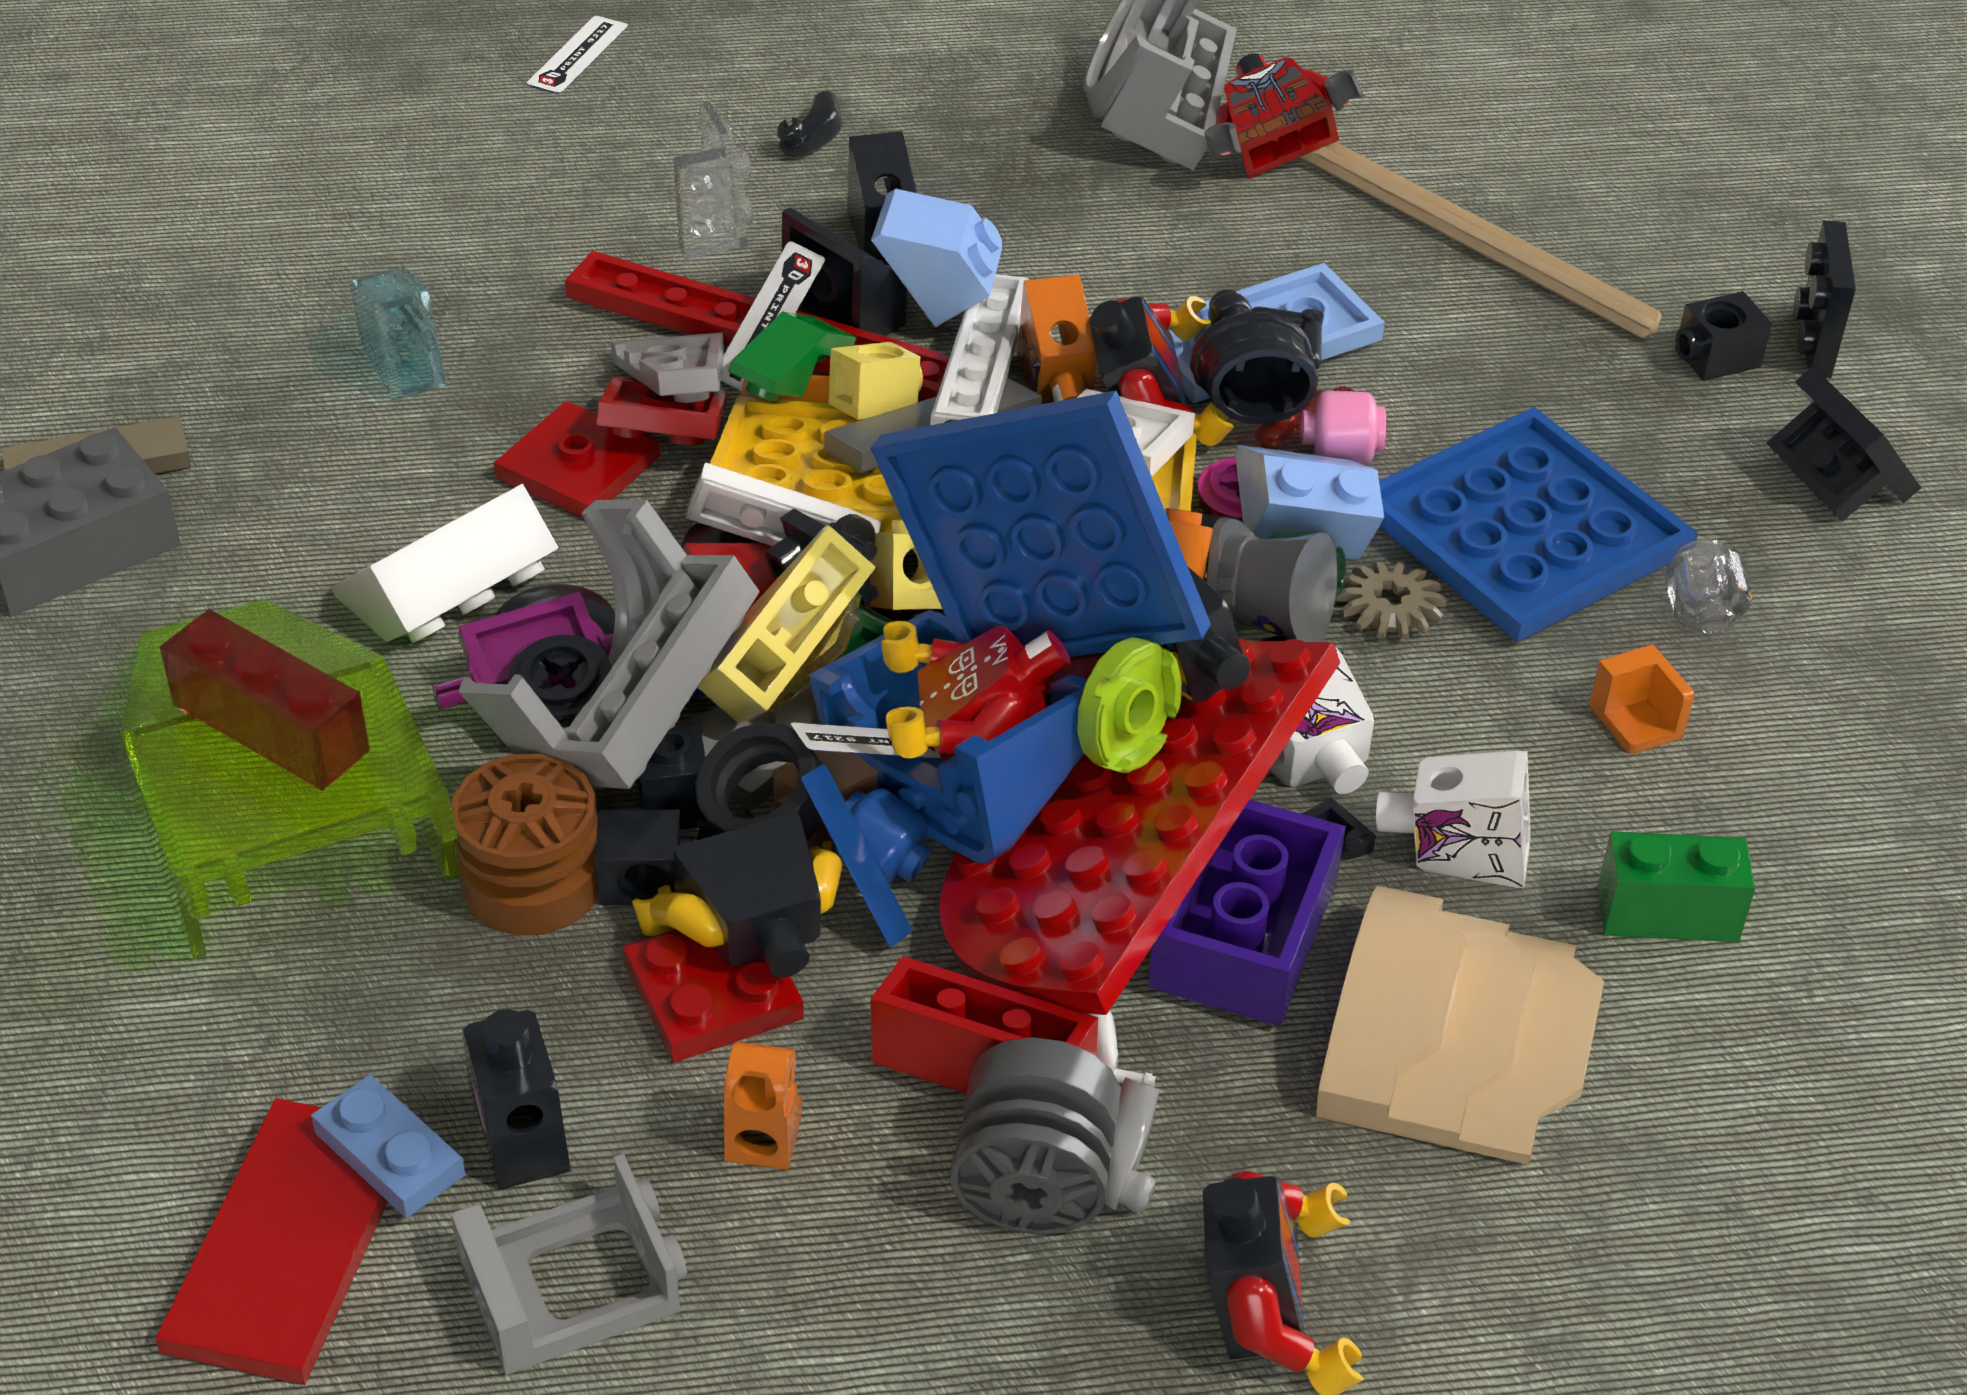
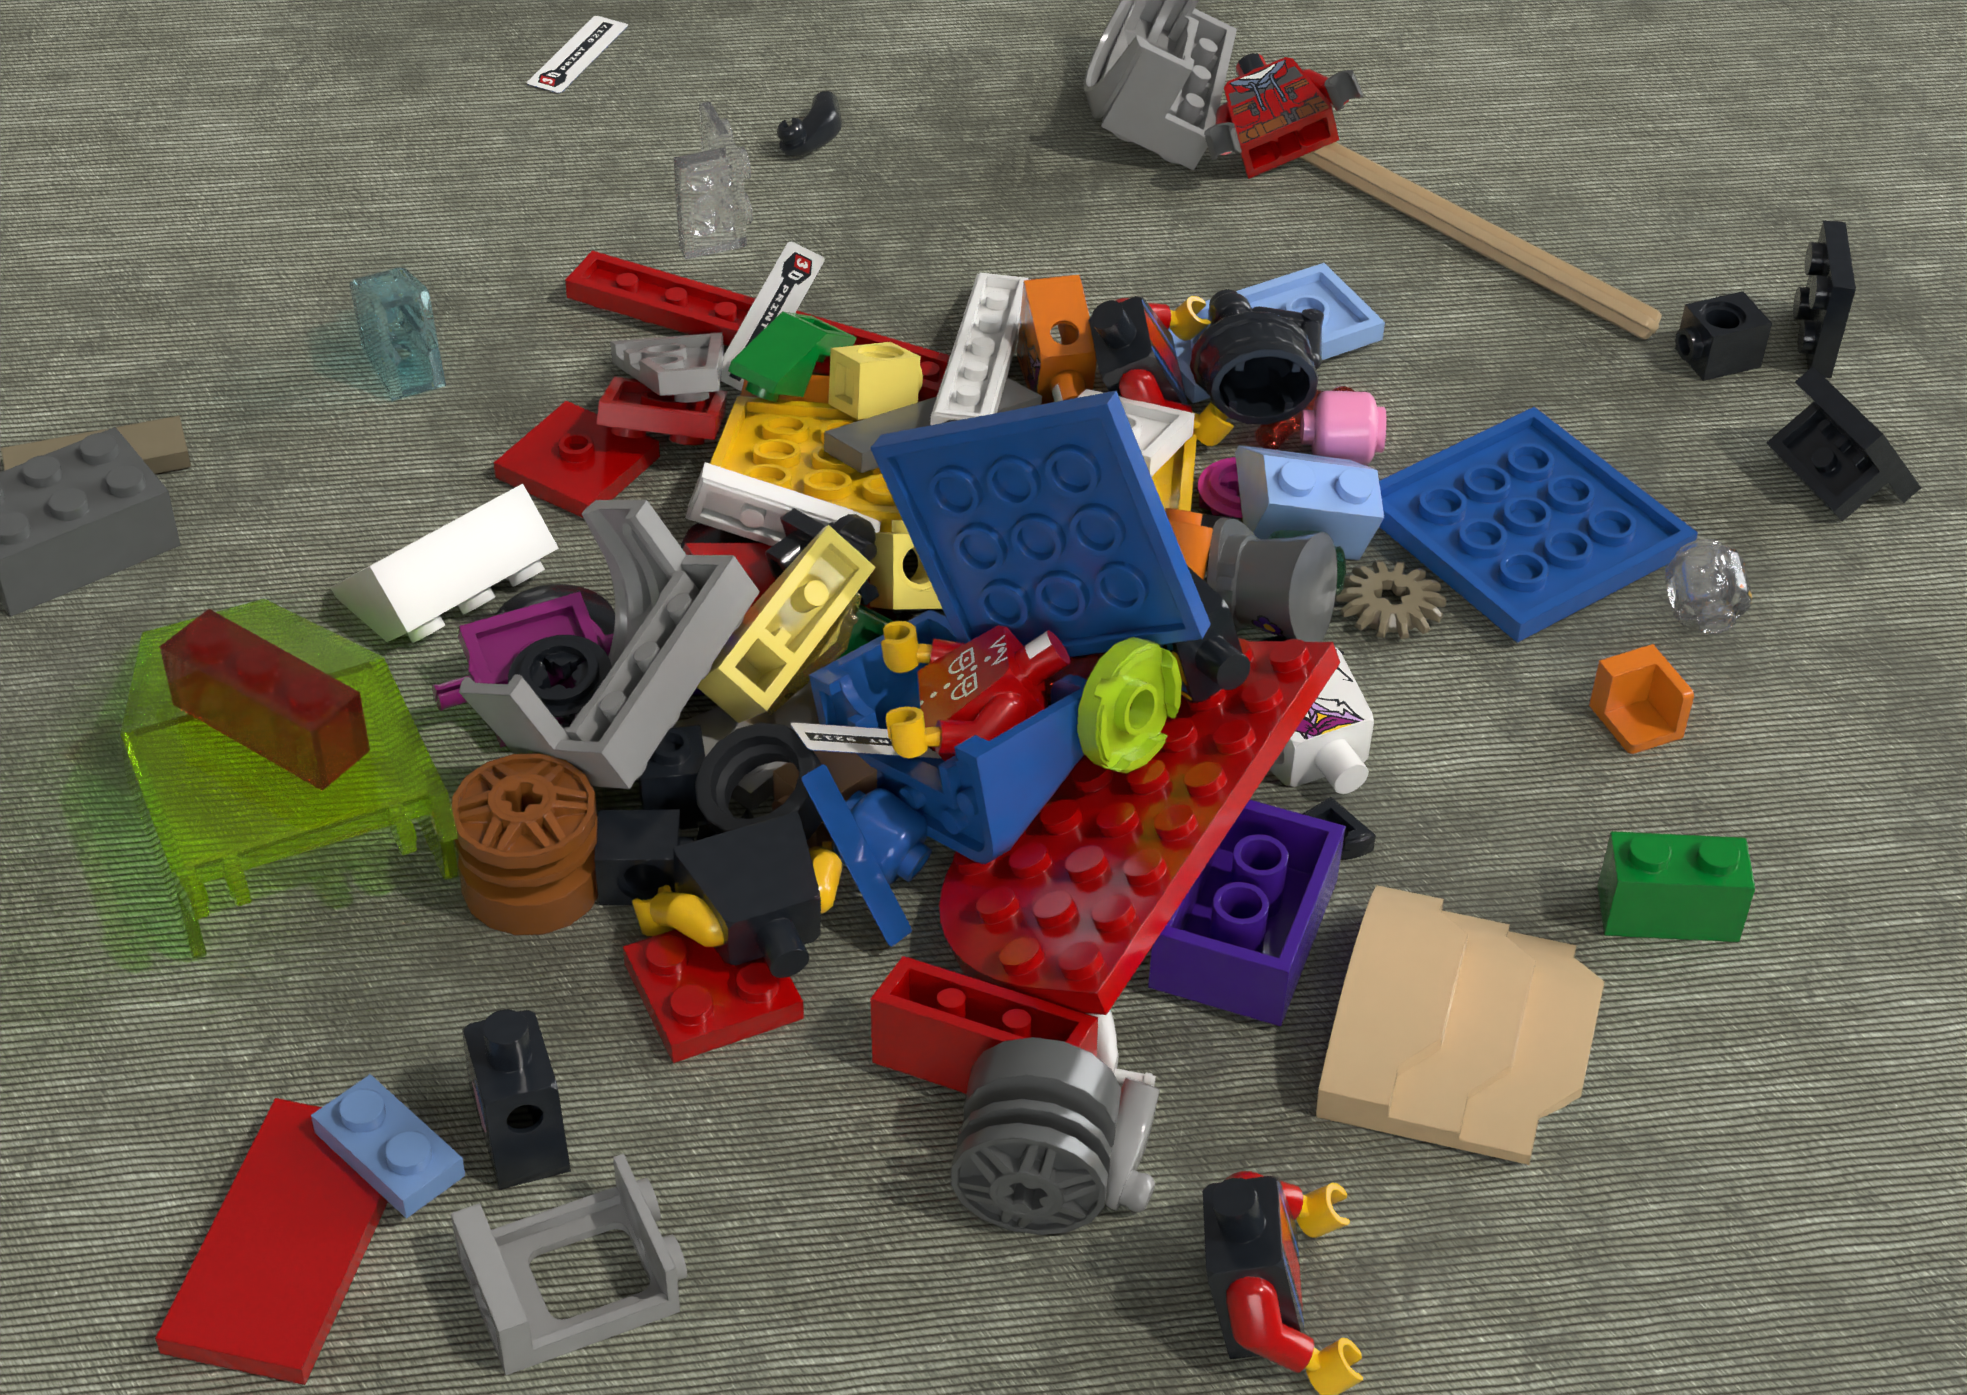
(762, 1098): orange leg -> none
(850, 284): black slope -> none
(869, 160): black torso -> none
(938, 251): light blue slope -> none
(1466, 816): white torso -> none

